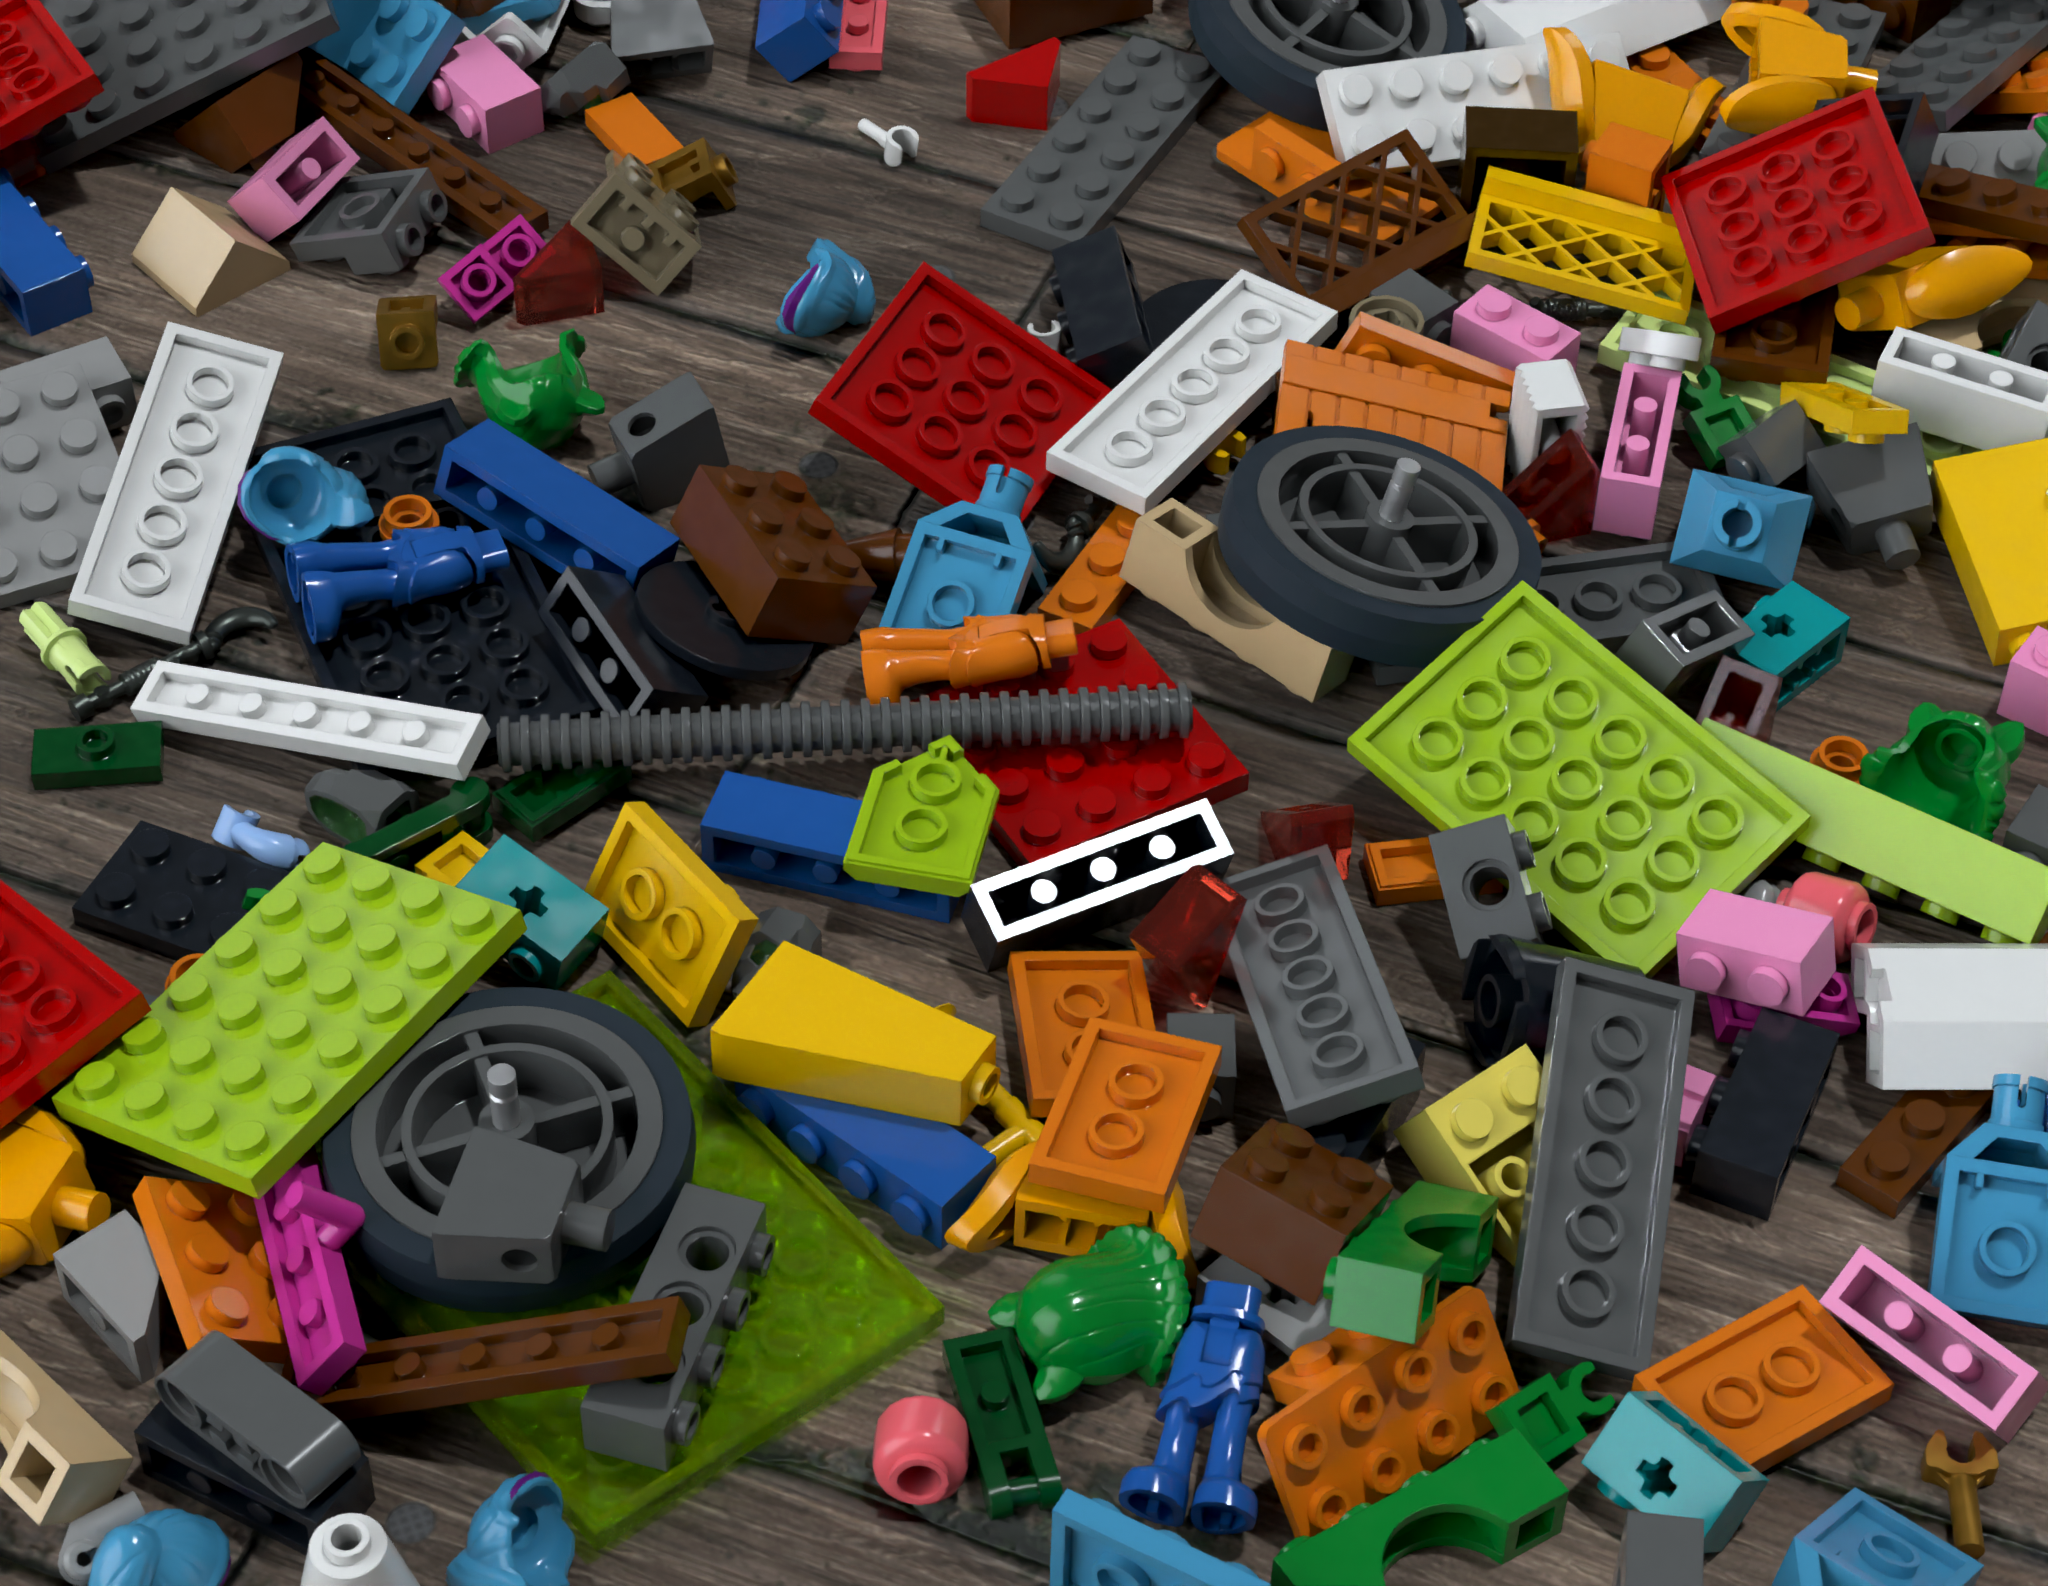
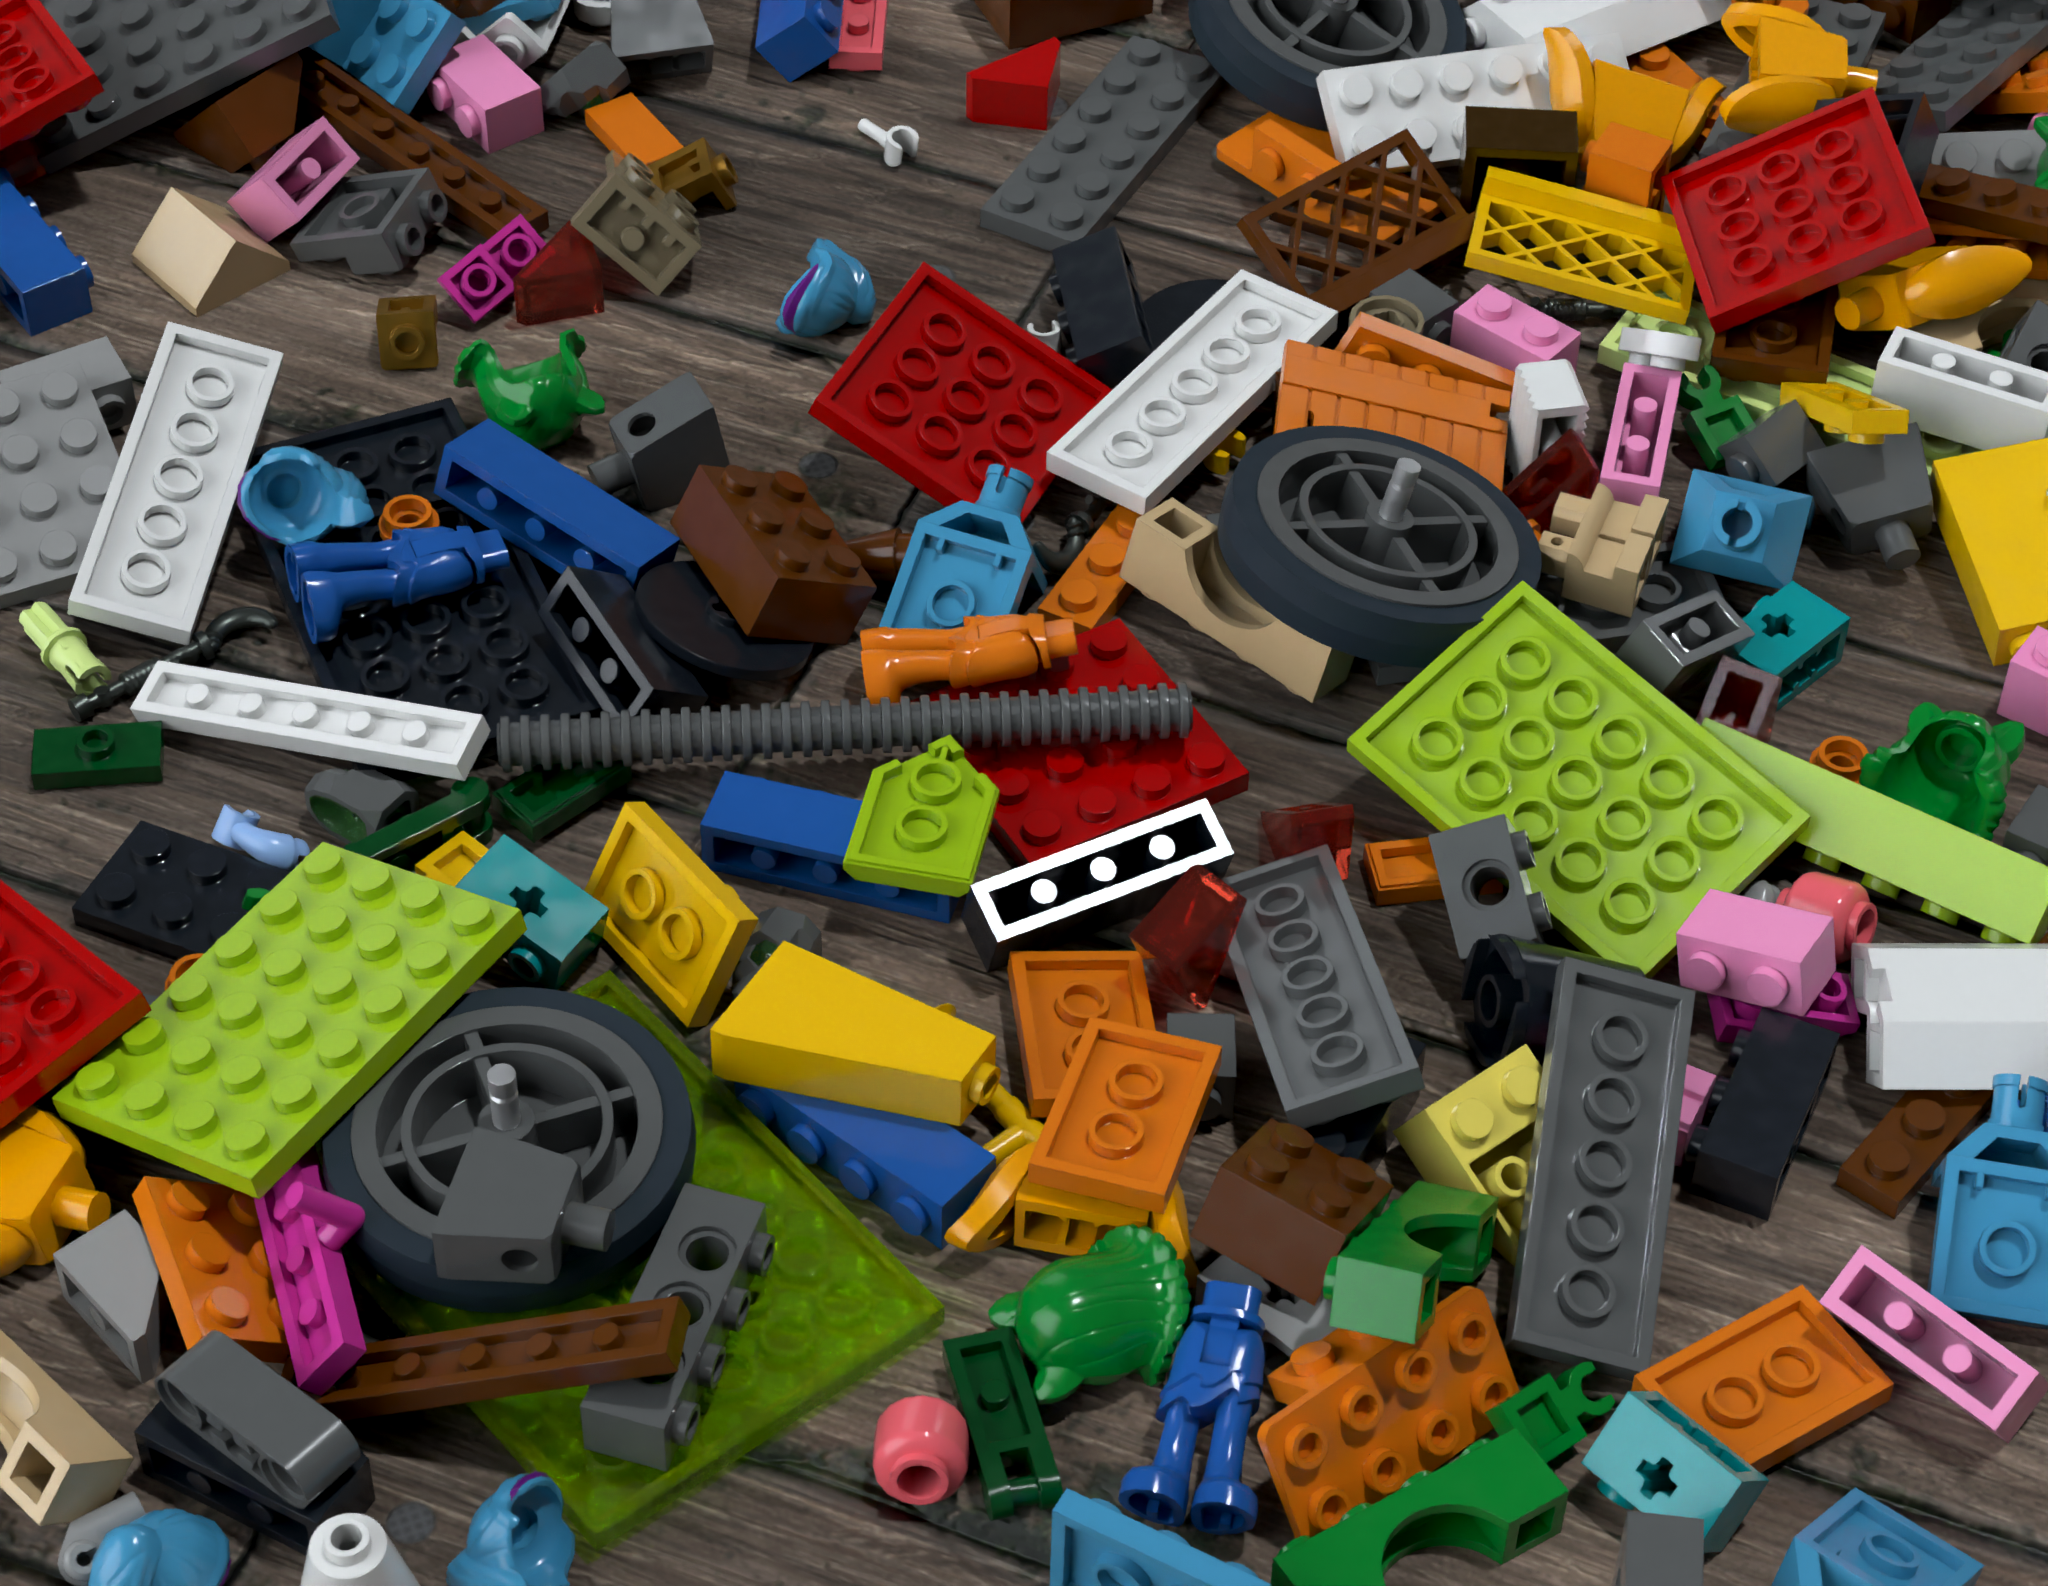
(1609, 548): none -> tan hips
(1962, 1483): pearl gold bar -> none

